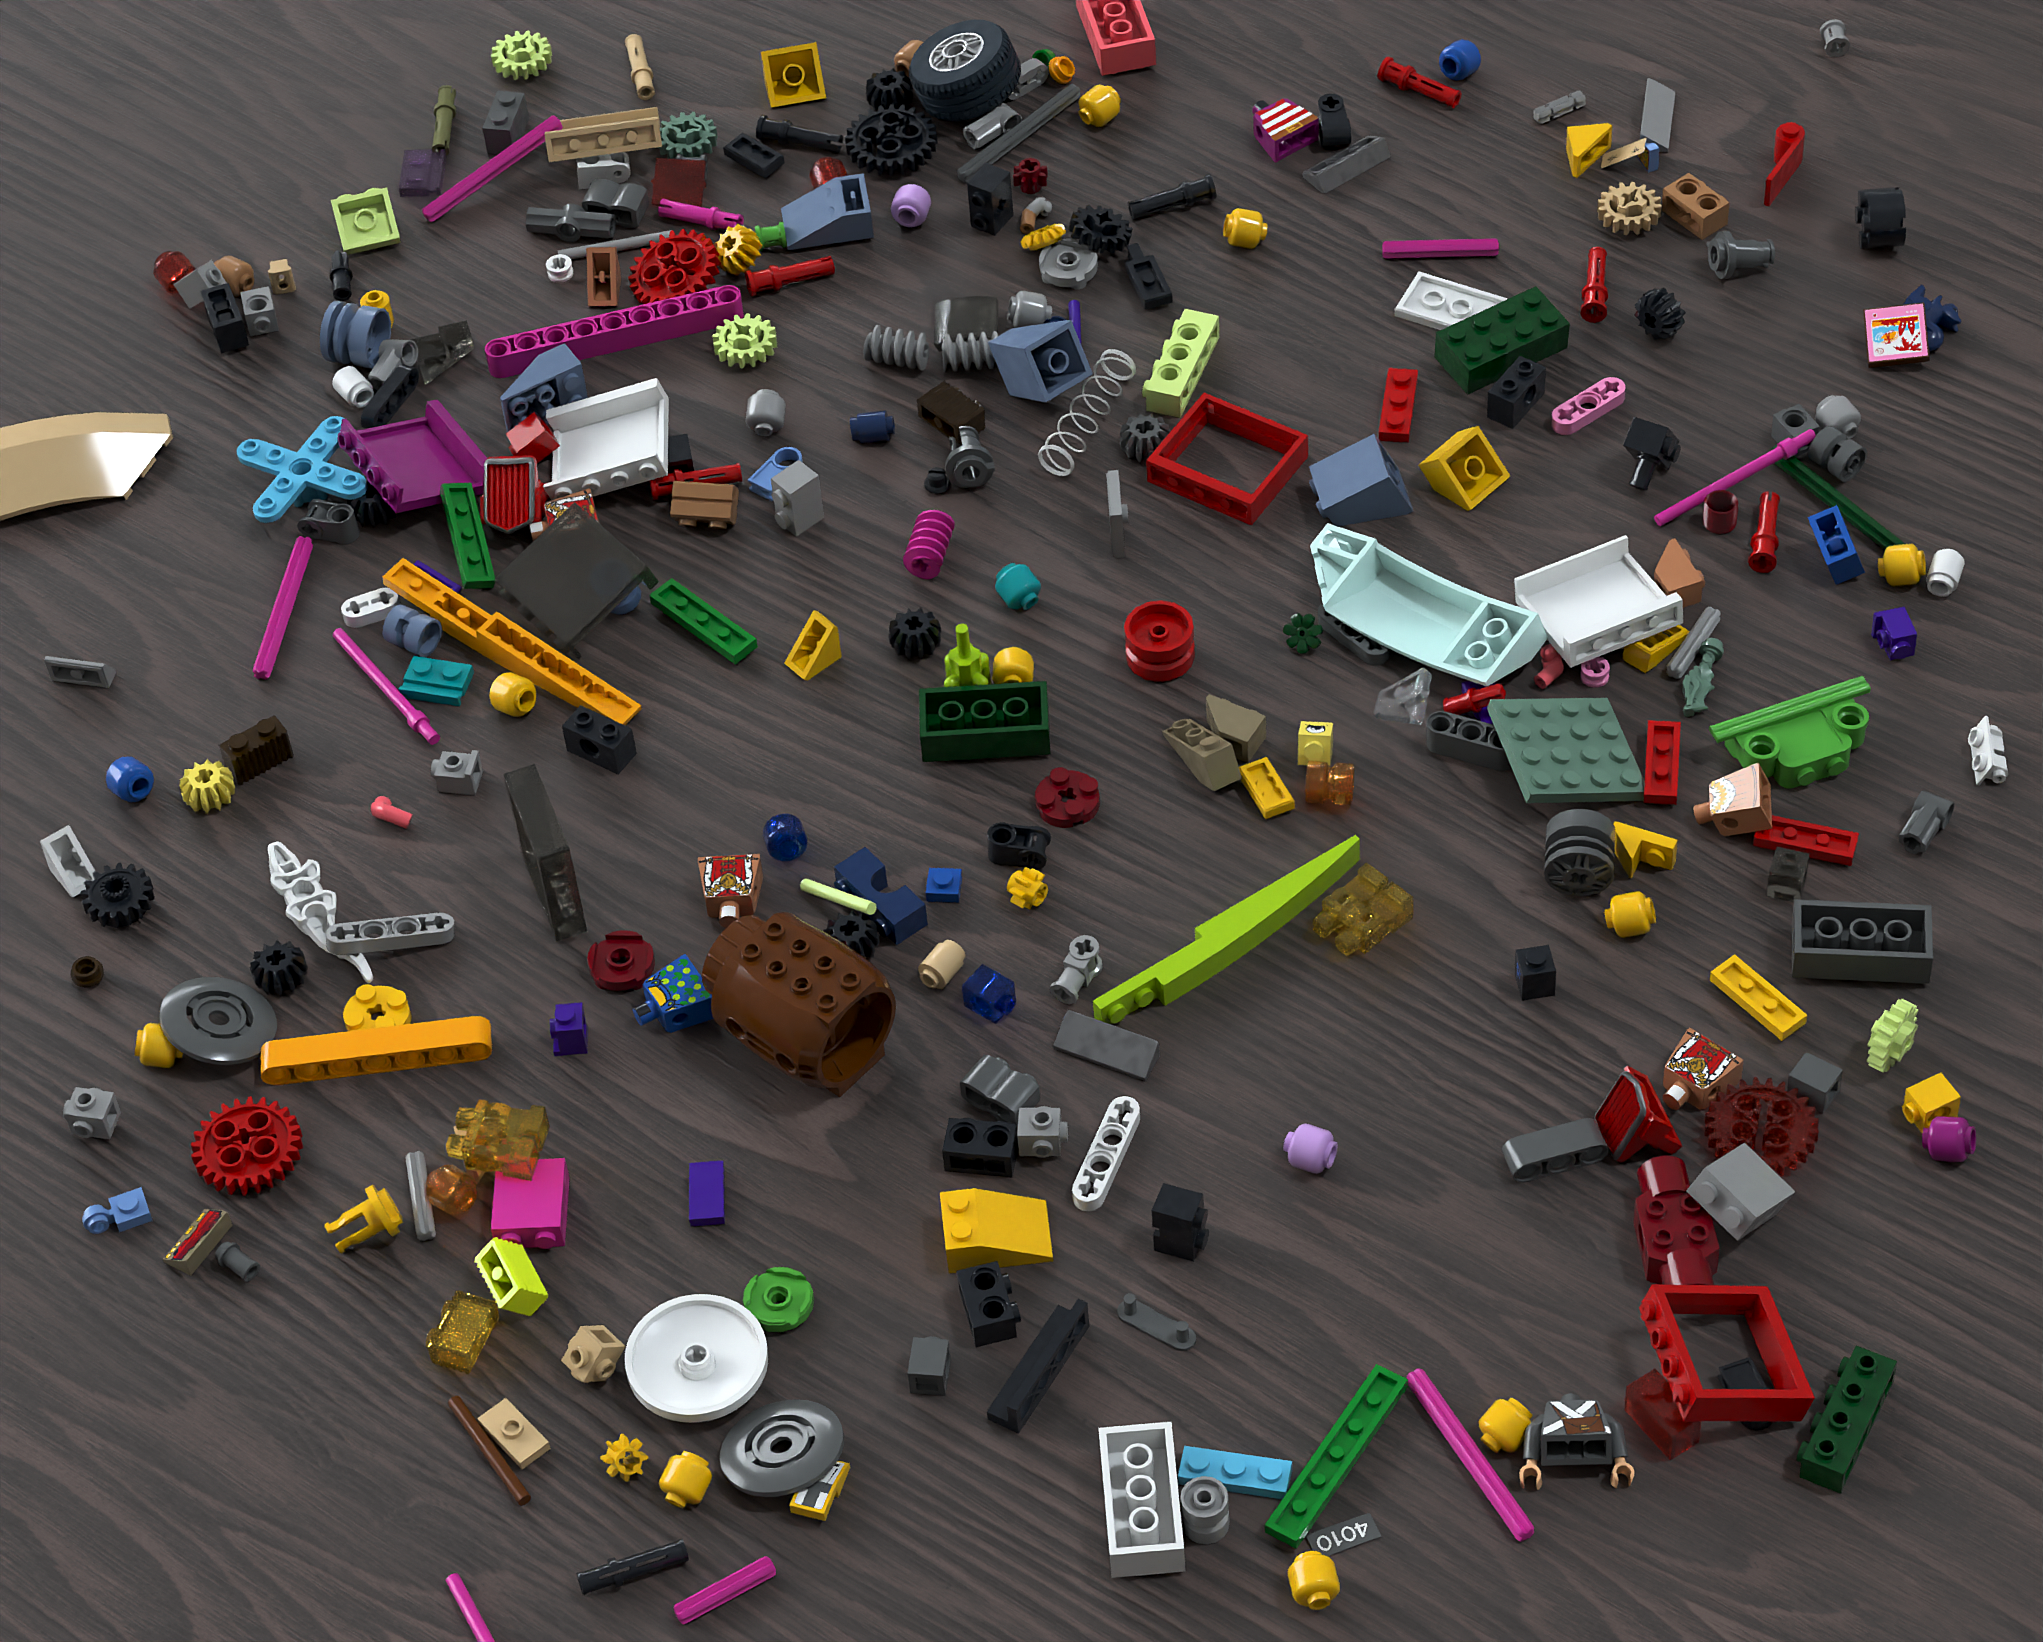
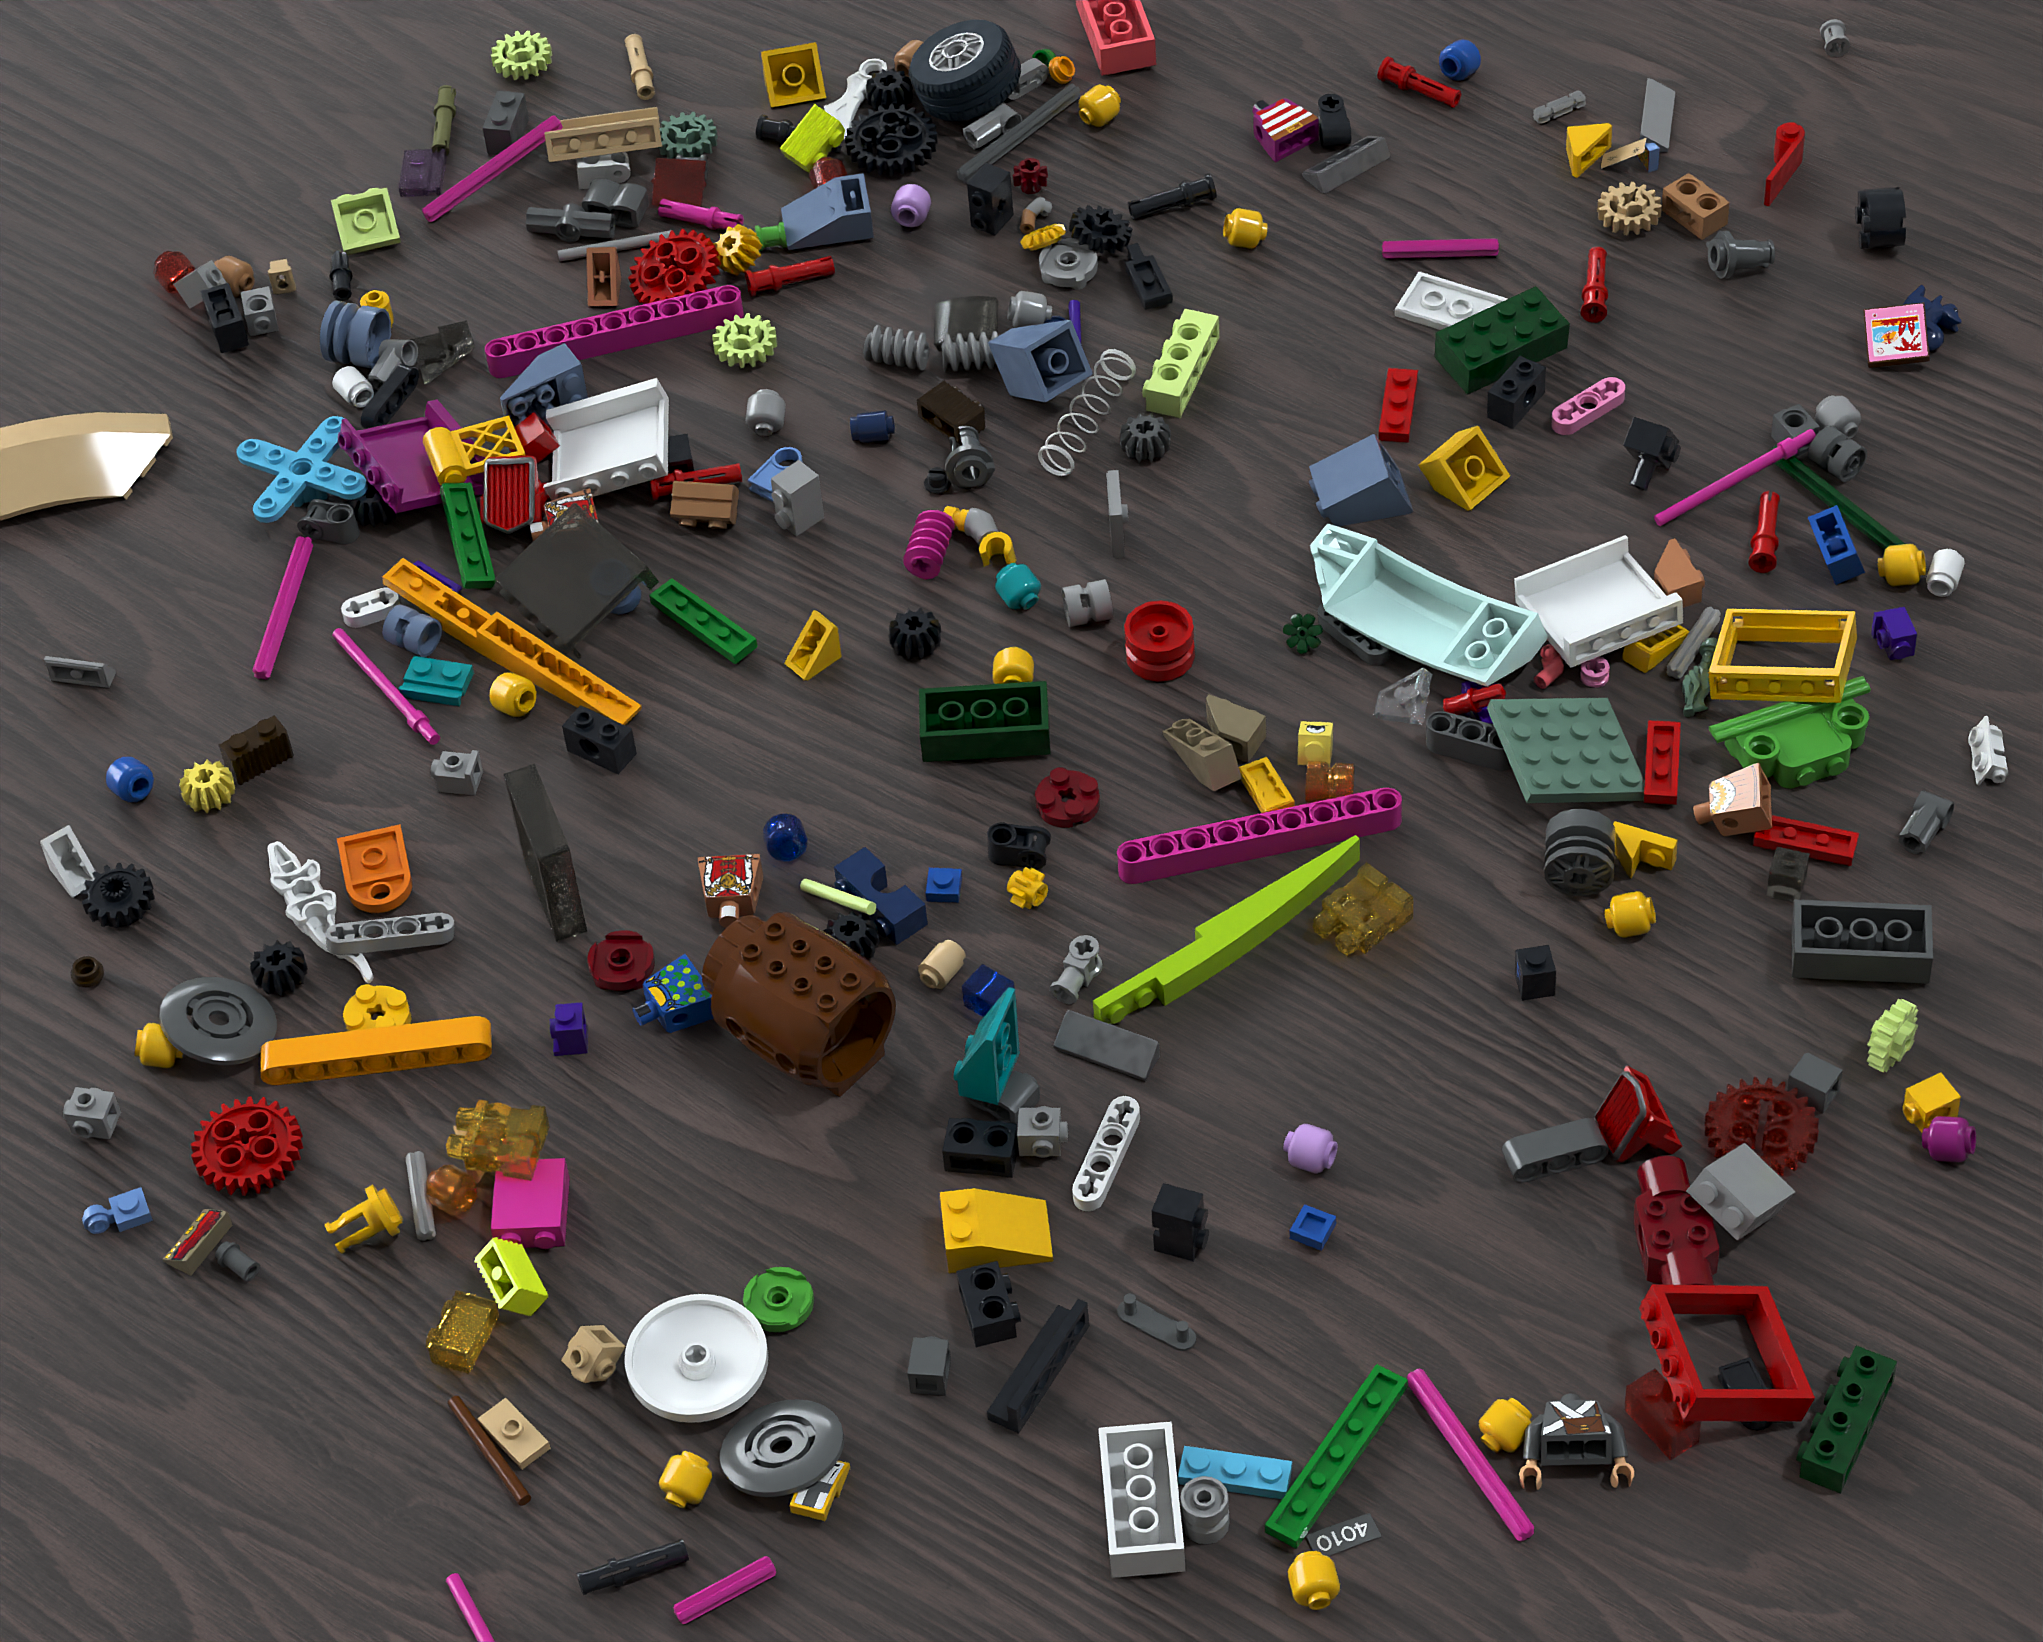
(376, 864): none -> orange plate
(383, 810): coral arm -> none
(449, 453): none -> yellow piece
(564, 273): white bush -> none
(631, 1464): yellow gear -> none
(706, 1193): dark purple tile -> none
(753, 155): black plate -> none
(813, 138): none -> neon yellow brick
(847, 106): none -> white piece
(965, 663): lime plant -> none
(984, 531): none -> piece
(990, 1052): none -> teal slope
(1097, 599): none -> light grey wheel
(1210, 492): red window -> none
(1259, 835): none -> dark pink beam
(1312, 1227): none -> blue plate
(1659, 313): black gear -> none
(1699, 1071): torso -> none
(1720, 511): dark red piece -> none
(1758, 997): yellow plate -> none
(1782, 683): none -> yellow window

